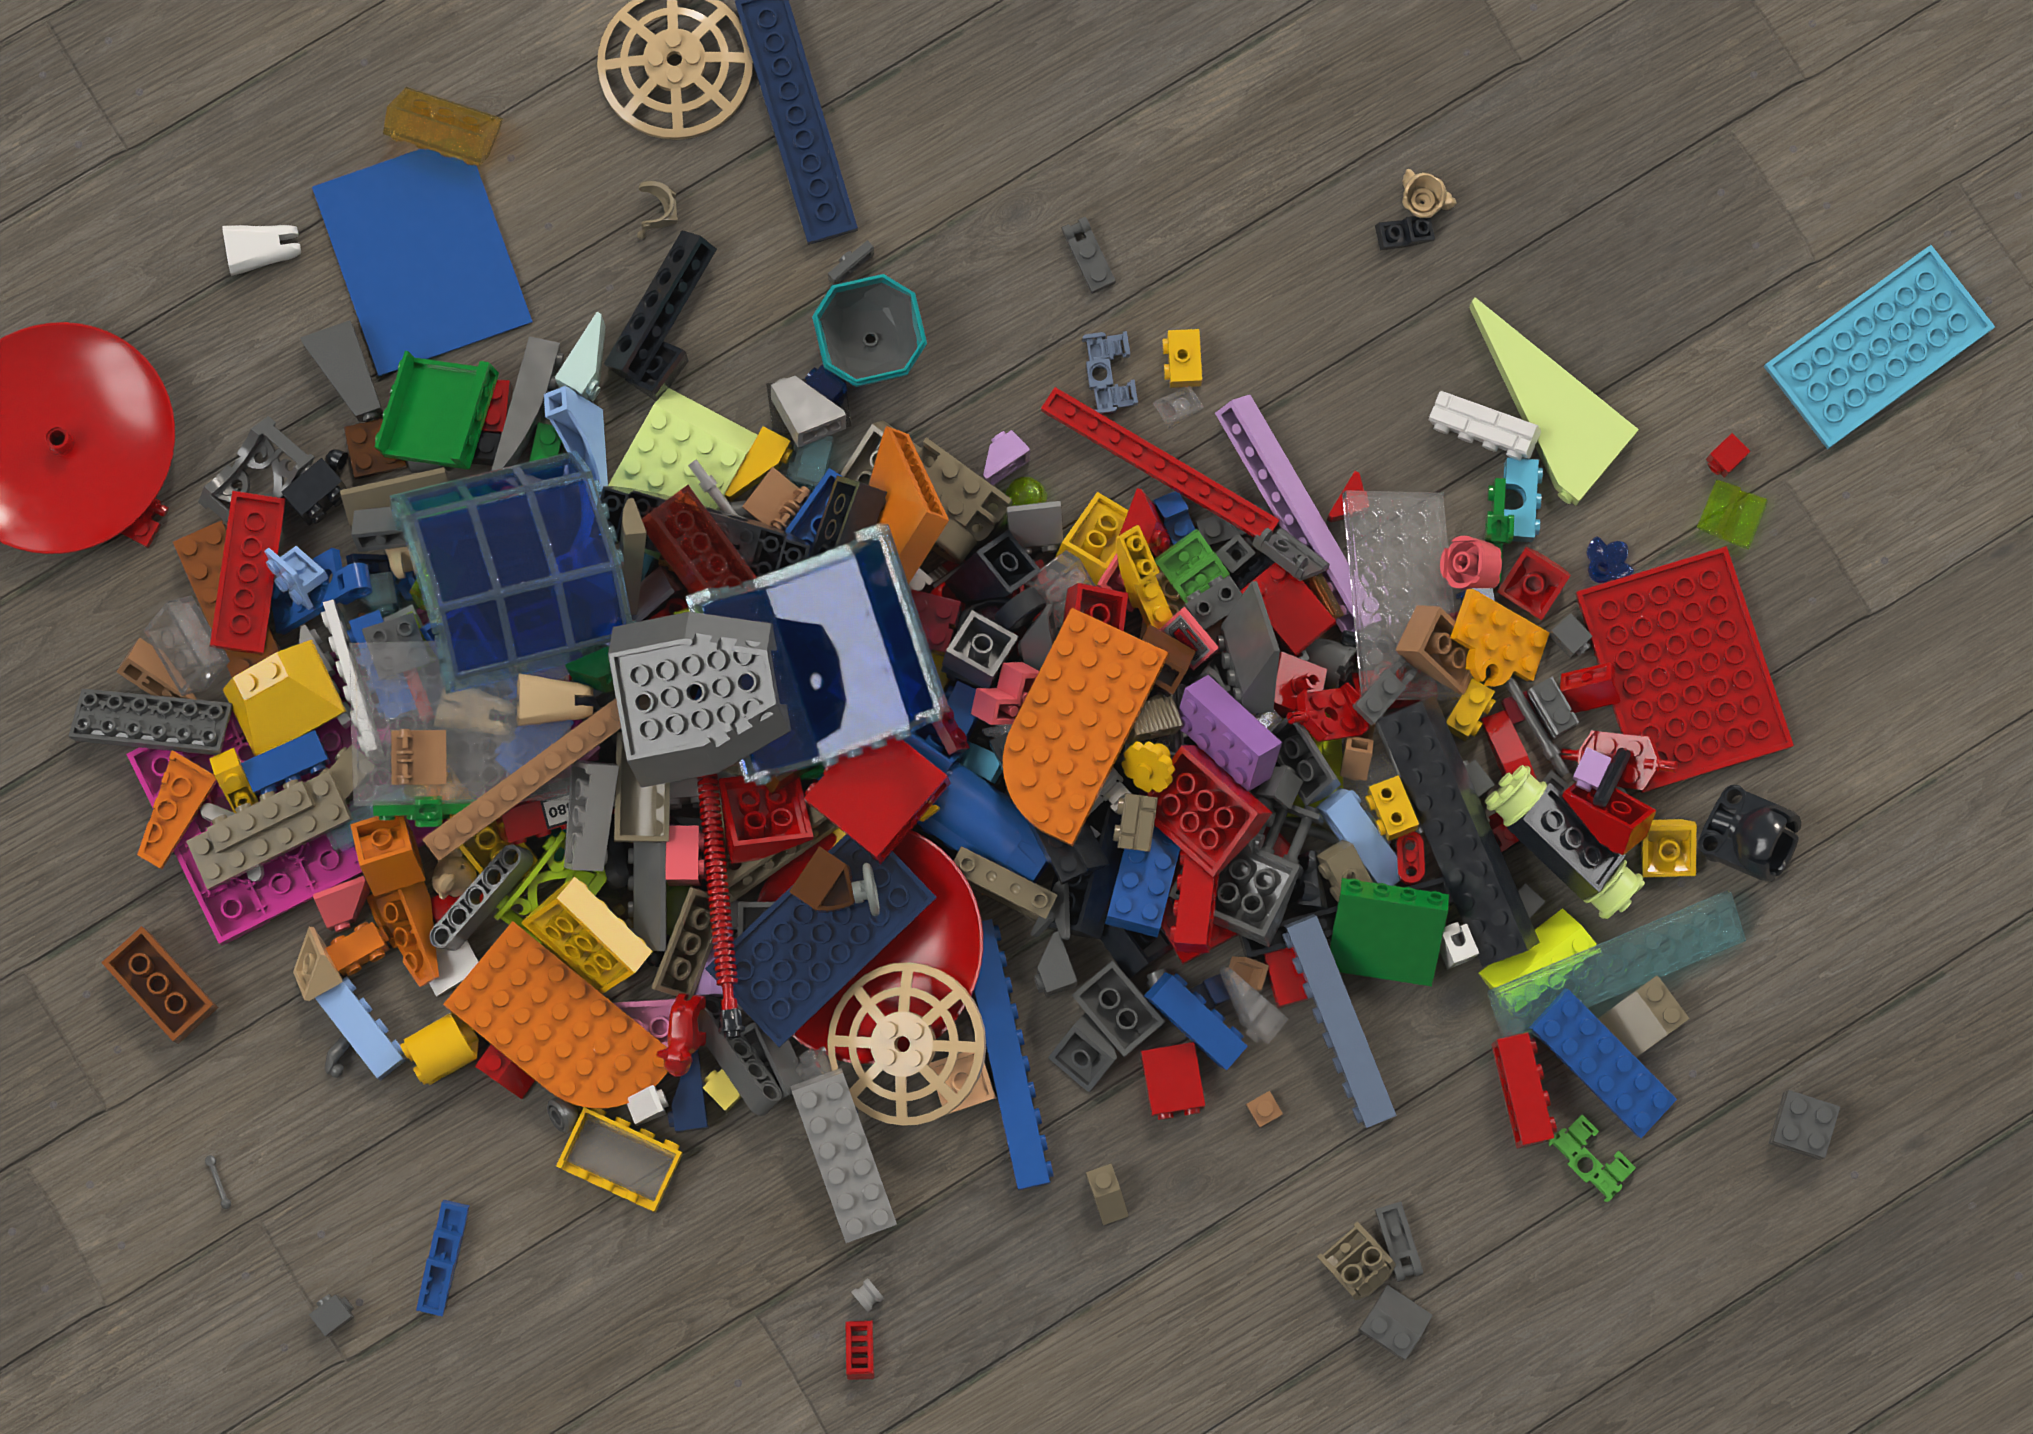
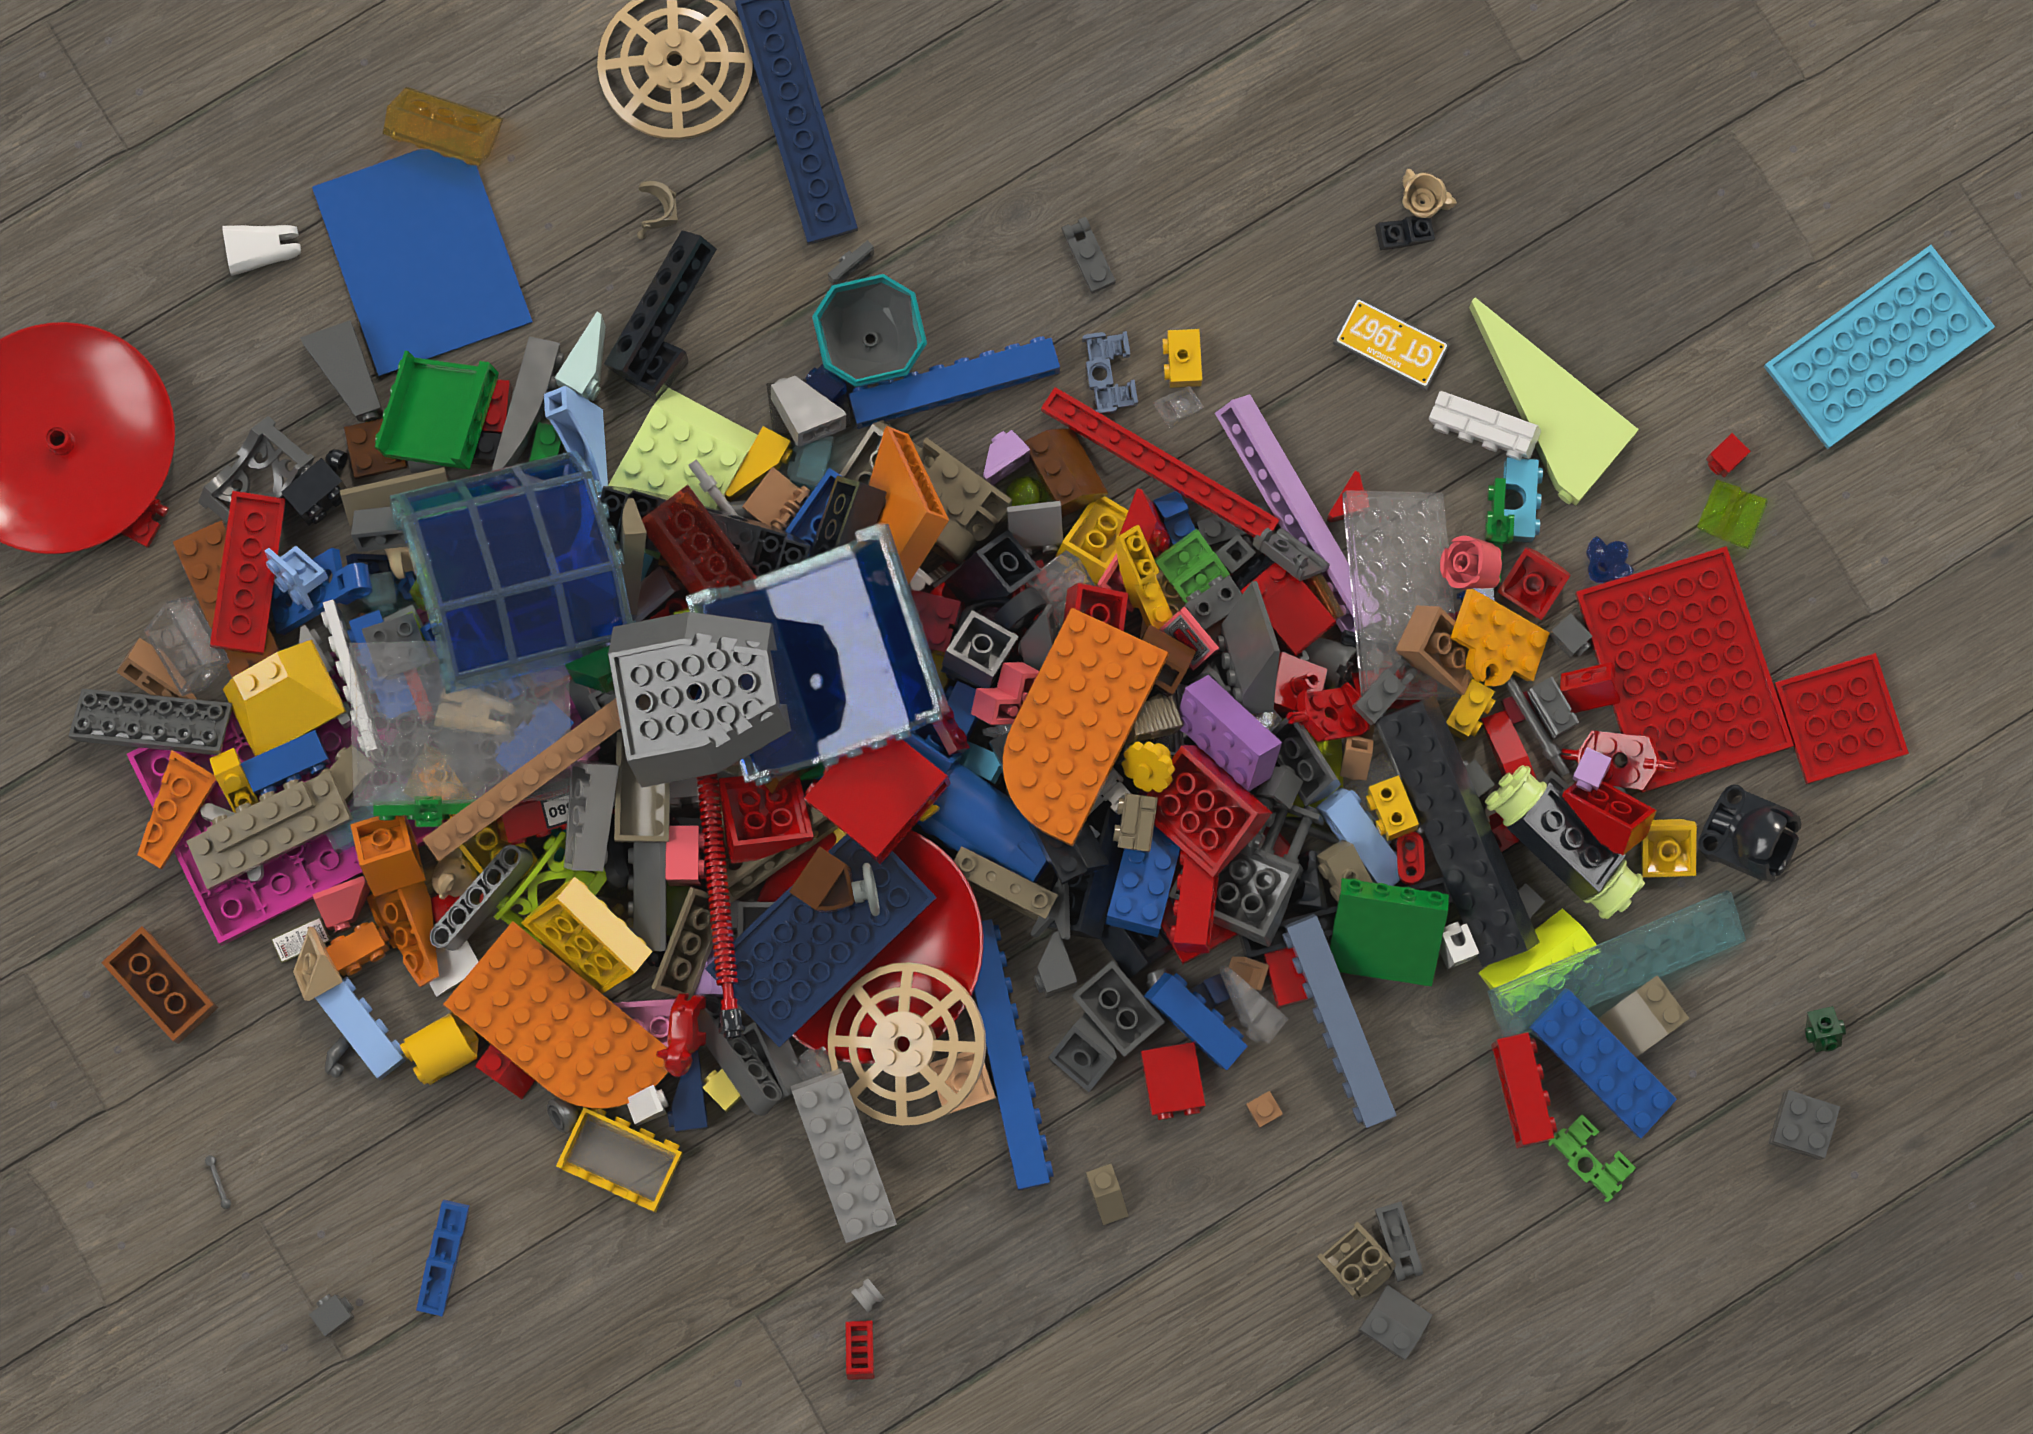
(290, 943): none -> tile
(418, 757): medium nougat hinge -> none
(550, 700): tan piece -> none
(955, 382): none -> blue brick
(1065, 469): none -> reddish brown slope
(1391, 343): none -> yellow tile
(1611, 777): black axle -> none
(1824, 1029): none -> dark green brick
(1841, 718): none -> red plate

